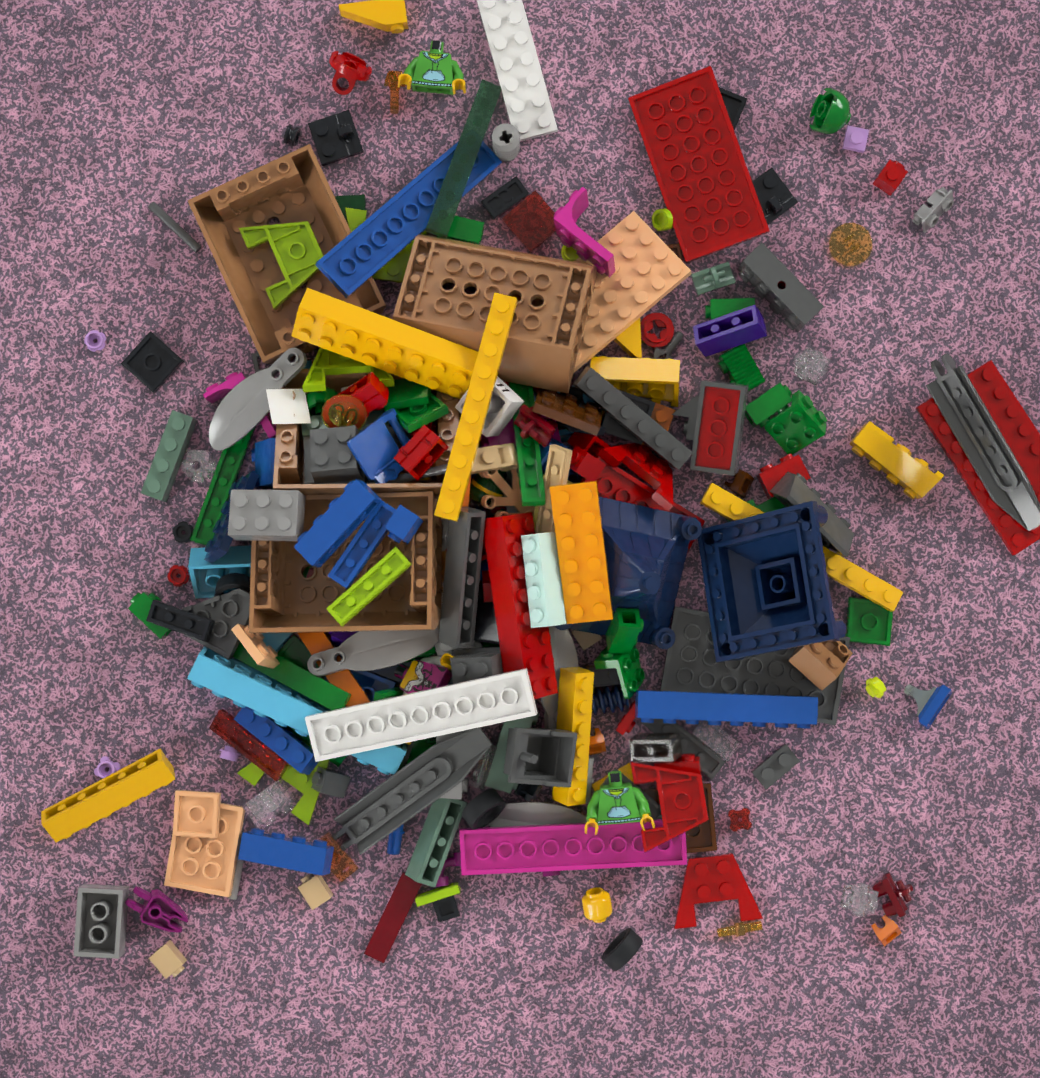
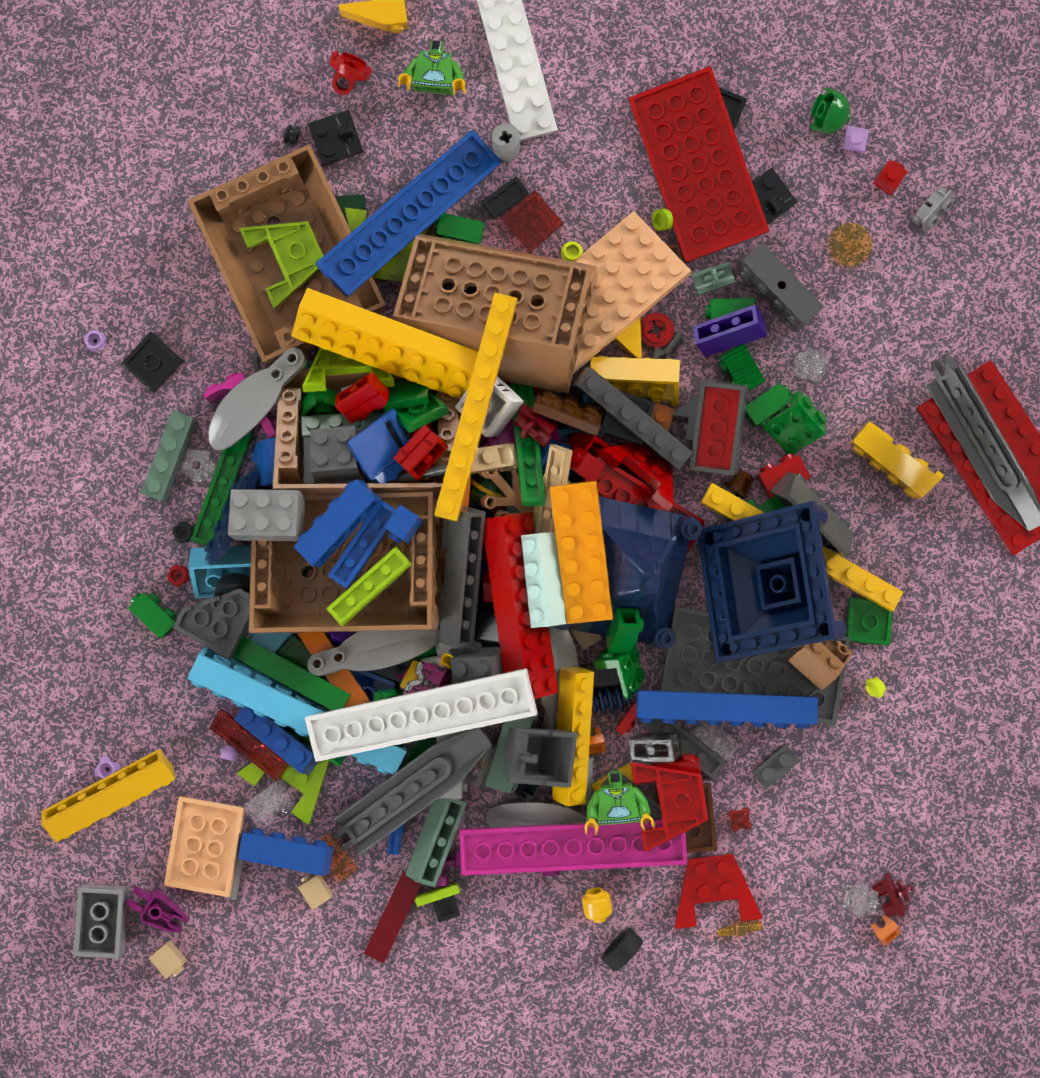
(177, 229): dark grey bar -> none
(180, 620): black tile -> none
(196, 814): light nougat tile -> none
(255, 646): light nougat plate -> none
(283, 406): white sticker -> none
(330, 782): dark grey brick -> none
(344, 411): clear yellow piece -> none
(392, 81): clear orange bar -> none
(463, 159): clear green tile -> none
(483, 809): black tyre -> none
(573, 236): dark pink bracket -> none
(928, 702): blue piece -> none

